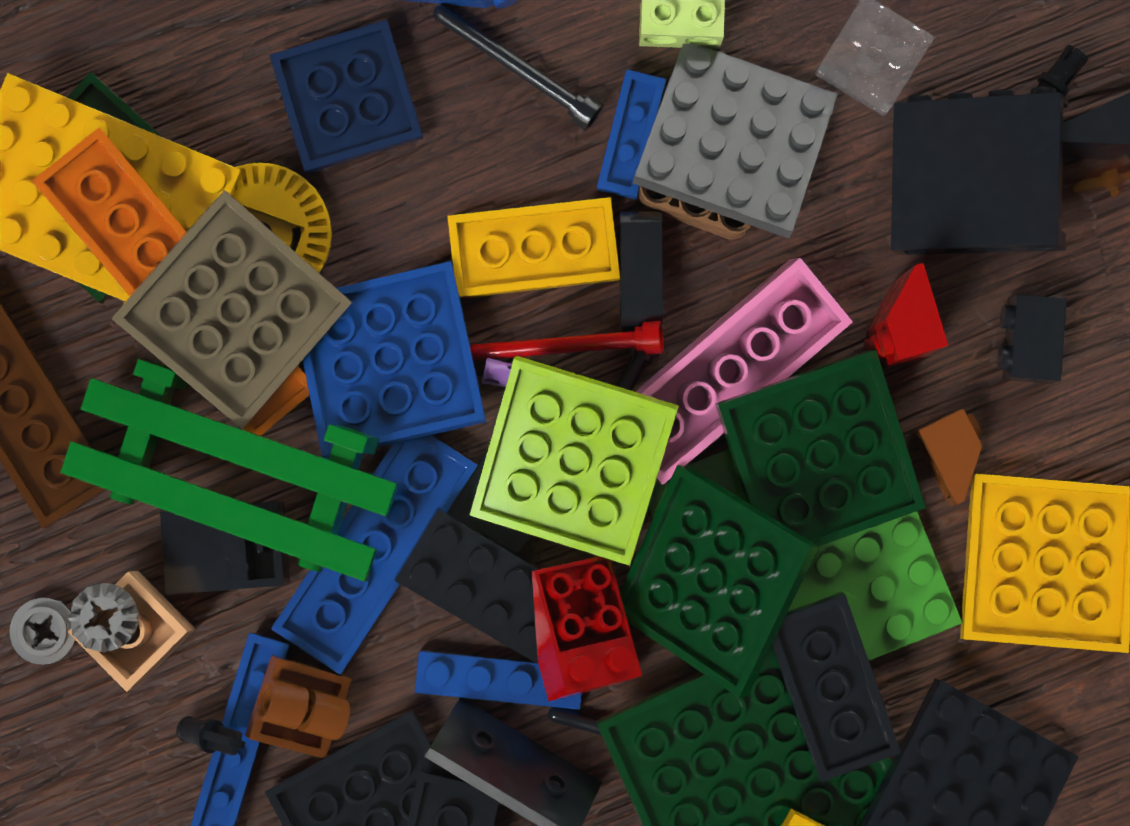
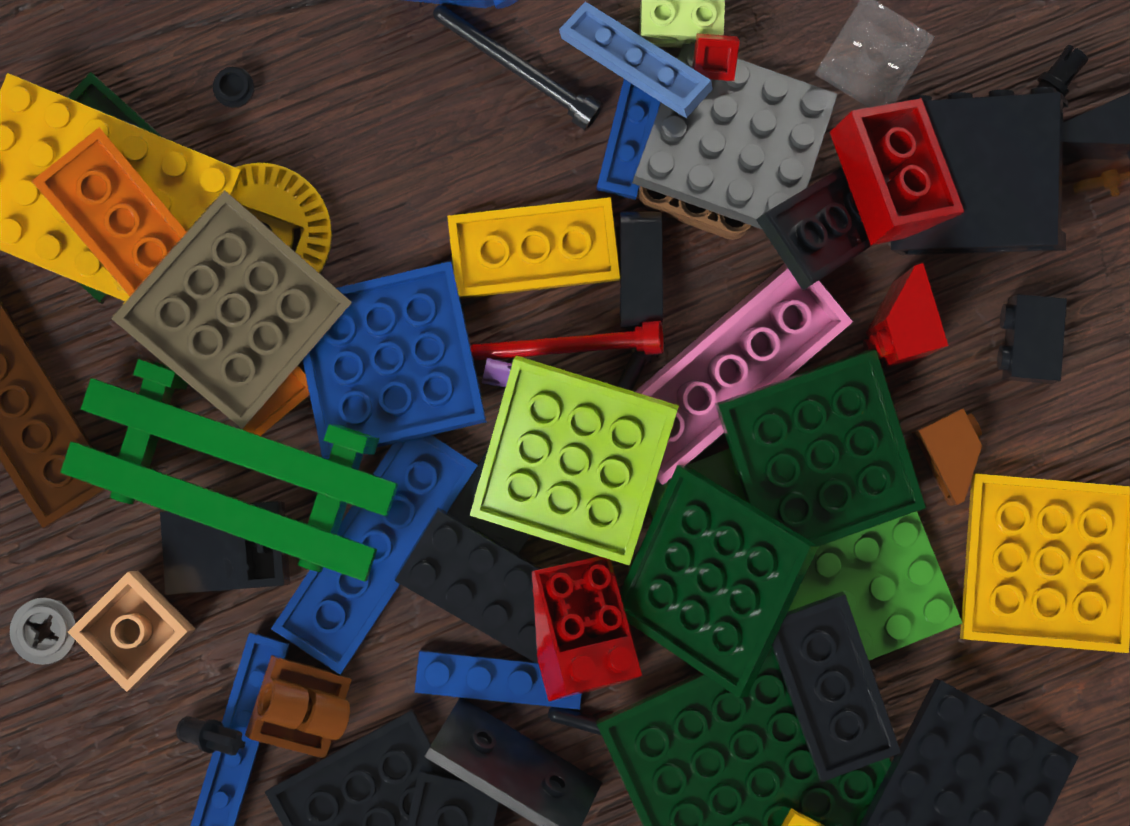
(122, 624): light grey gear -> none
(233, 87): none -> black plate
(346, 96): dark blue plate -> none
(636, 59): none -> medium blue plate
(716, 56): none -> red plate
(816, 229): none -> black plate
(895, 170): none -> red slope

